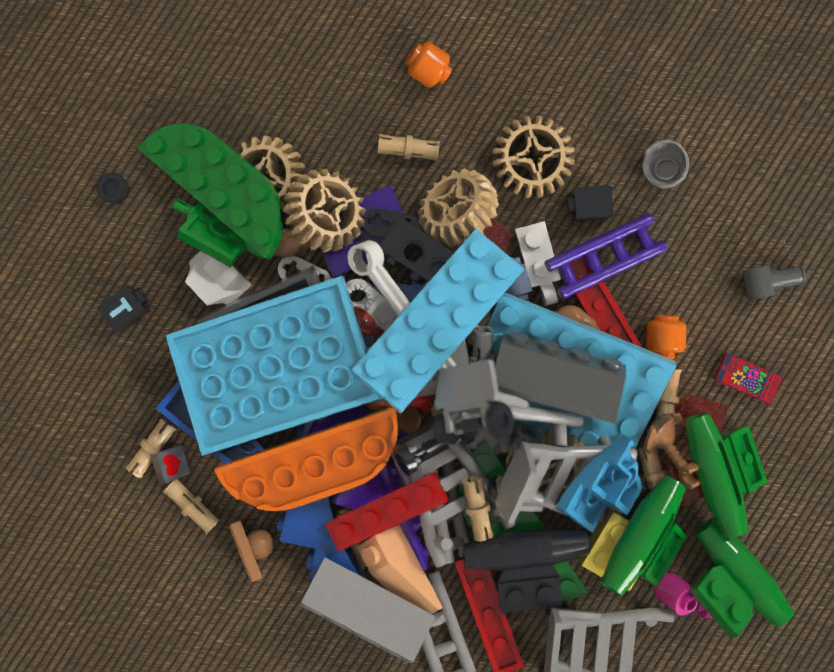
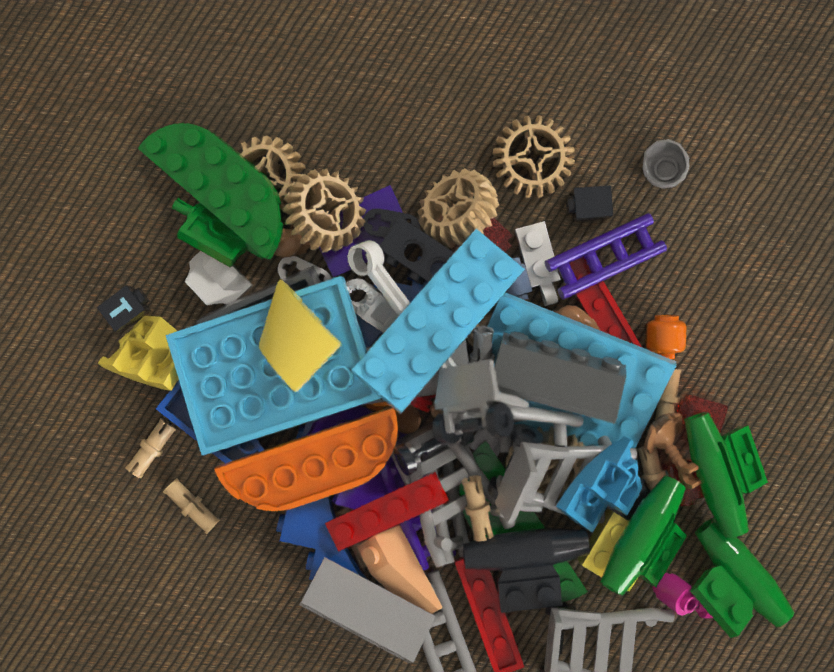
(112, 188): black tile -> none
(145, 354): none -> light yellow slope
(170, 464): flat silver tile -> none
(254, 546): medium nougat tile -> none
(295, 338): none -> light yellow slope
(367, 323): clear red piece -> none
(408, 147): tan pin -> none
(428, 64): orange head -> none
(747, 378): tile -> none
(766, 281): dark grey pin -> none

